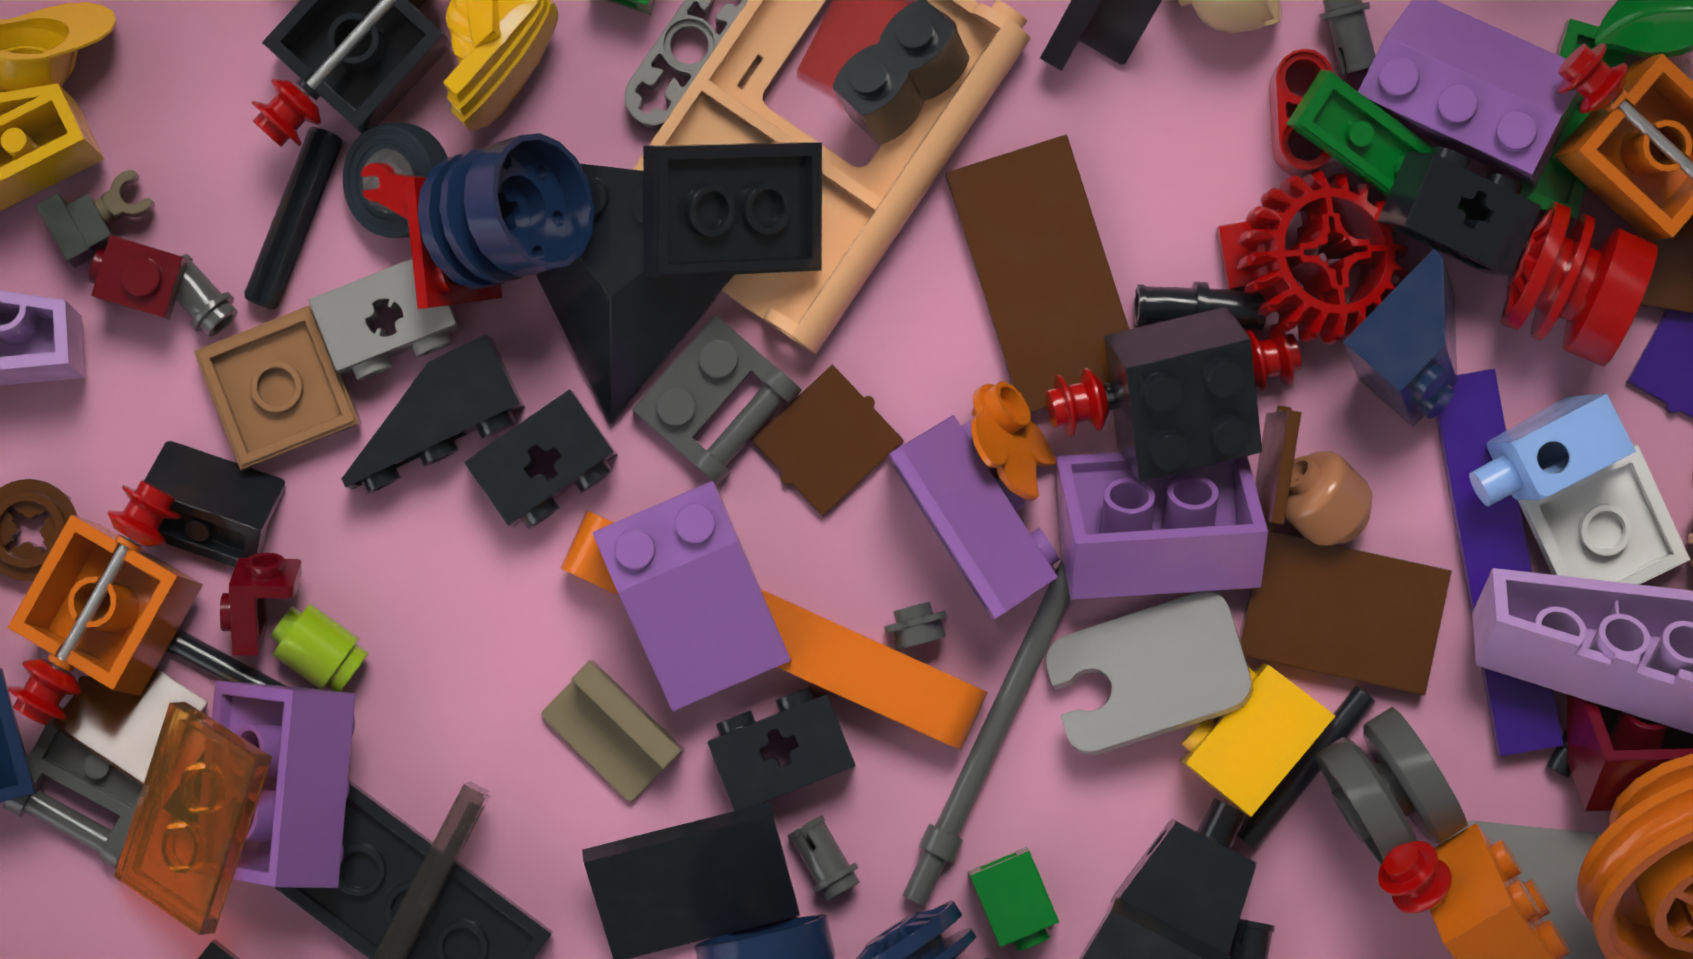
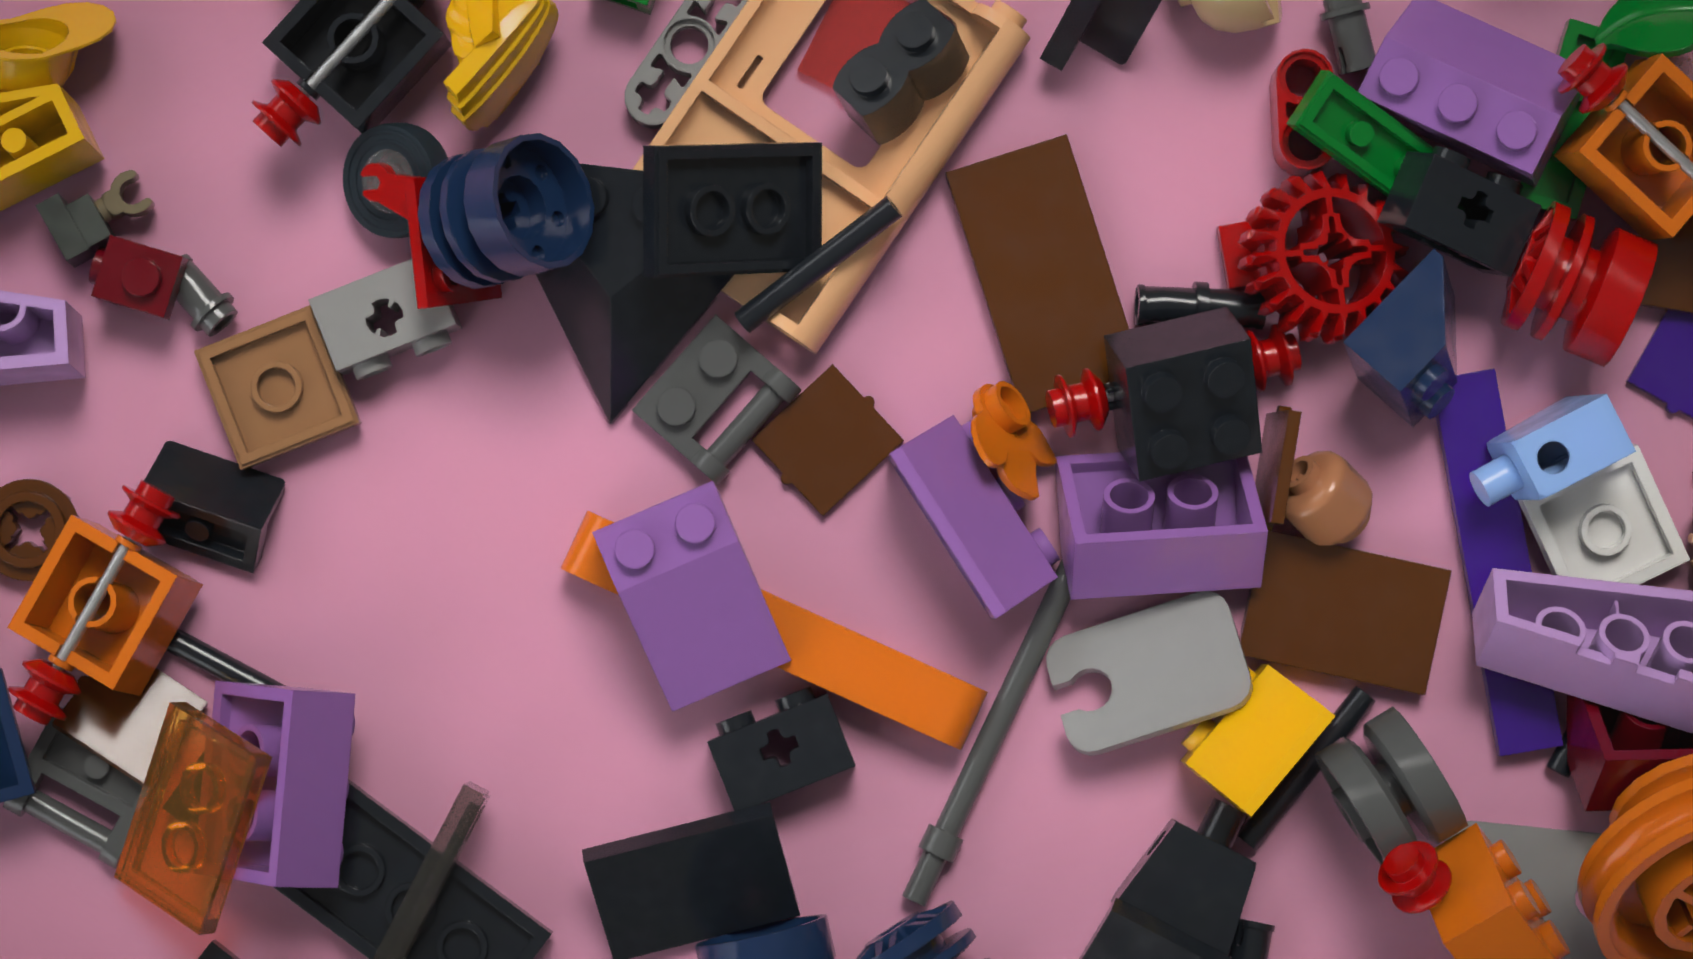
(244, 607): dark red bracket -> none
(293, 218): black axle -> none
(317, 648): lime brick -> none
(446, 401): black slope -> none
(505, 463): black brick -> none
(611, 731): dark tan panel -> none
(818, 264): none -> black piece
(824, 859): dark grey pin -> none
(916, 625): dark grey plate -> none
(1015, 900): green brick -> none

